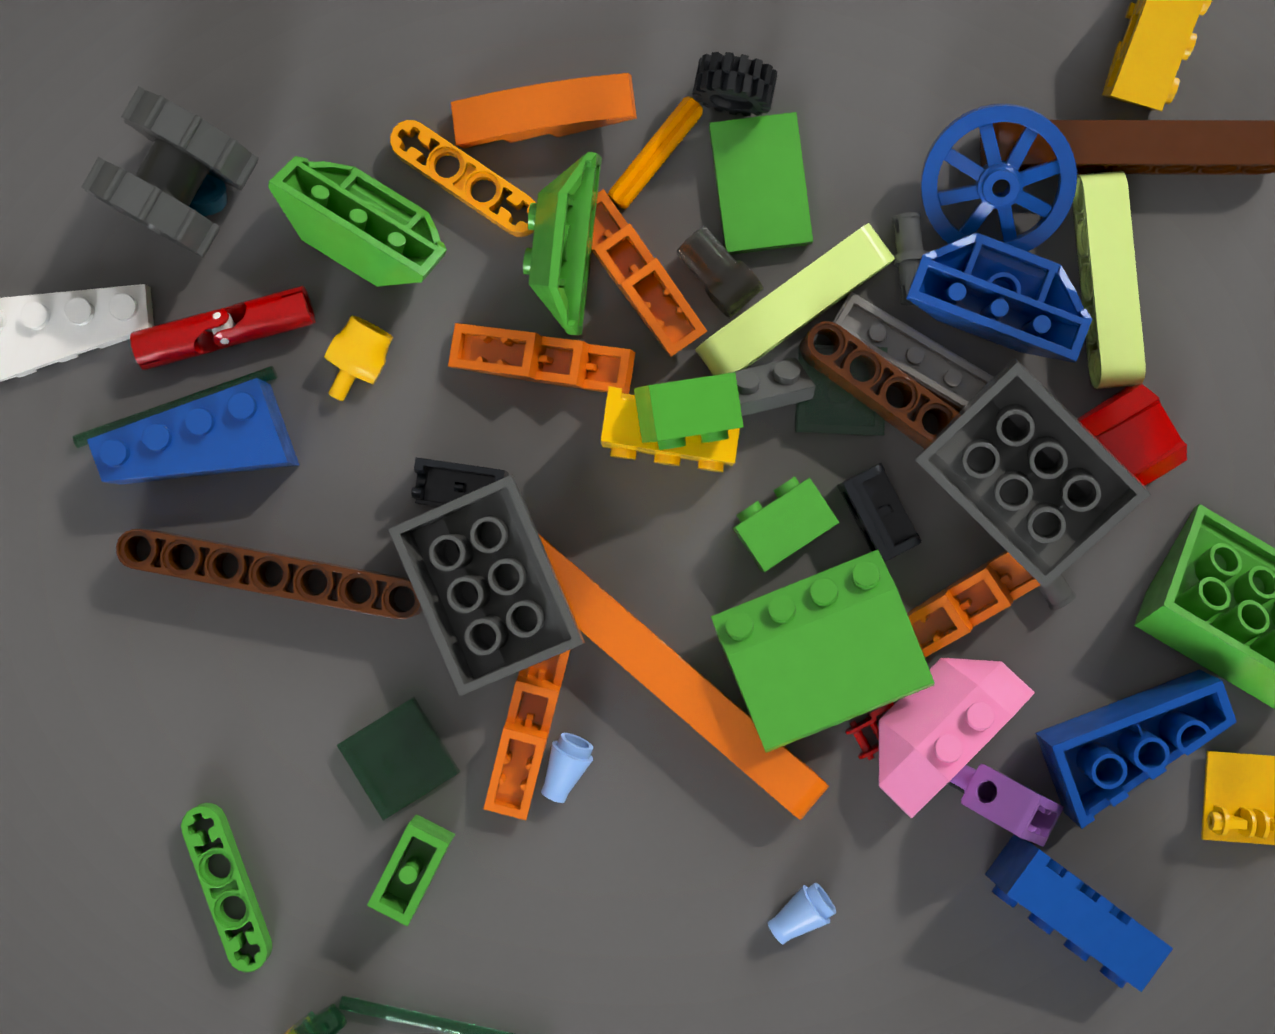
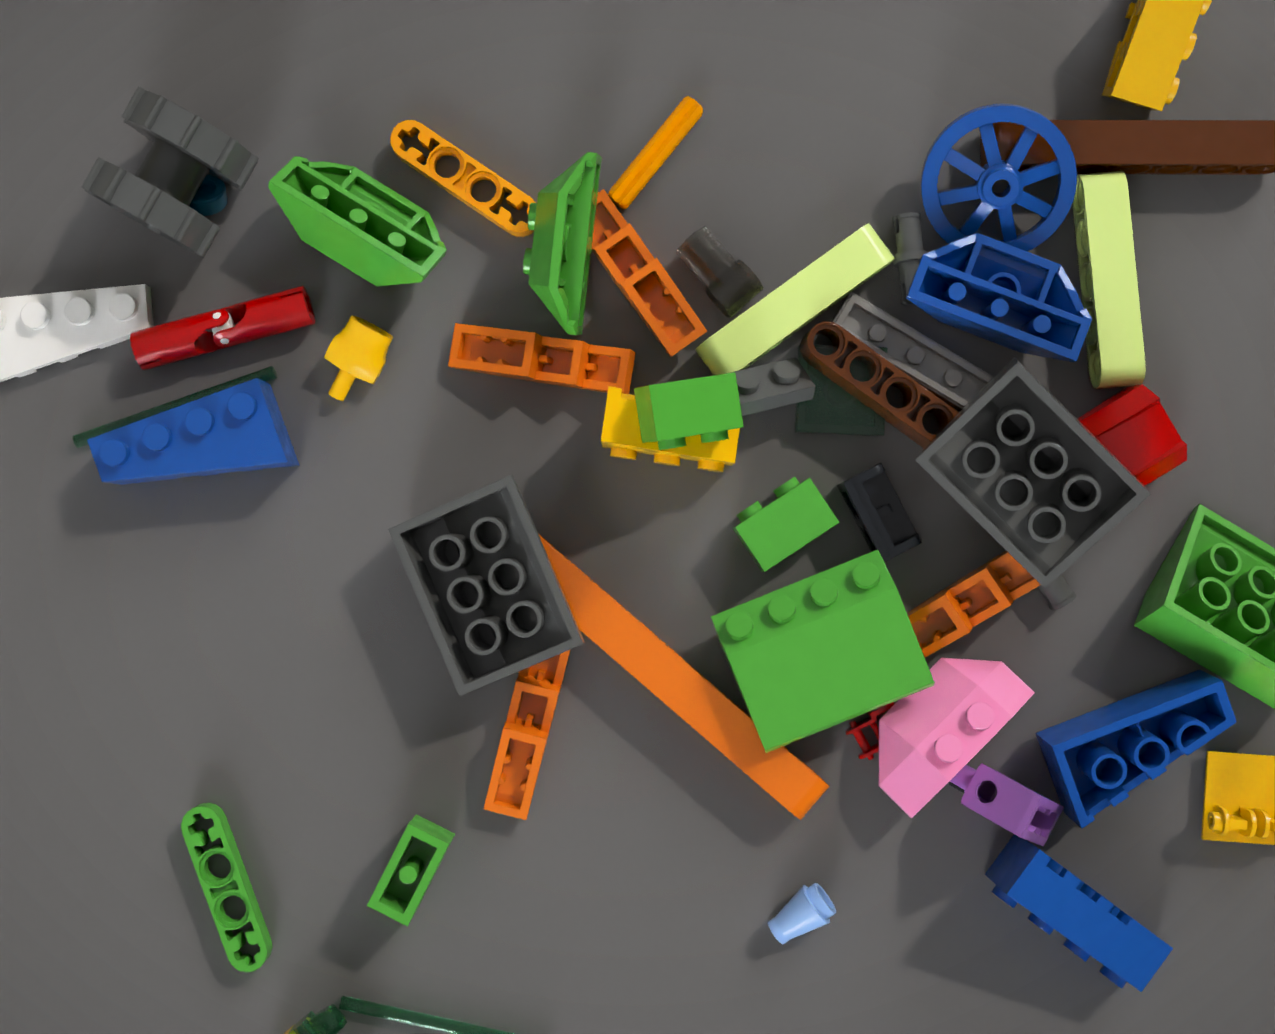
(251, 572): reddish brown beam -> none
(398, 758): clear green tile -> none
(446, 481): black hinge -> none
(544, 109): orange slope -> none
(566, 764): light blue cone -> none
(735, 84): black tyre -> none
(761, 183): bright green tile -> none

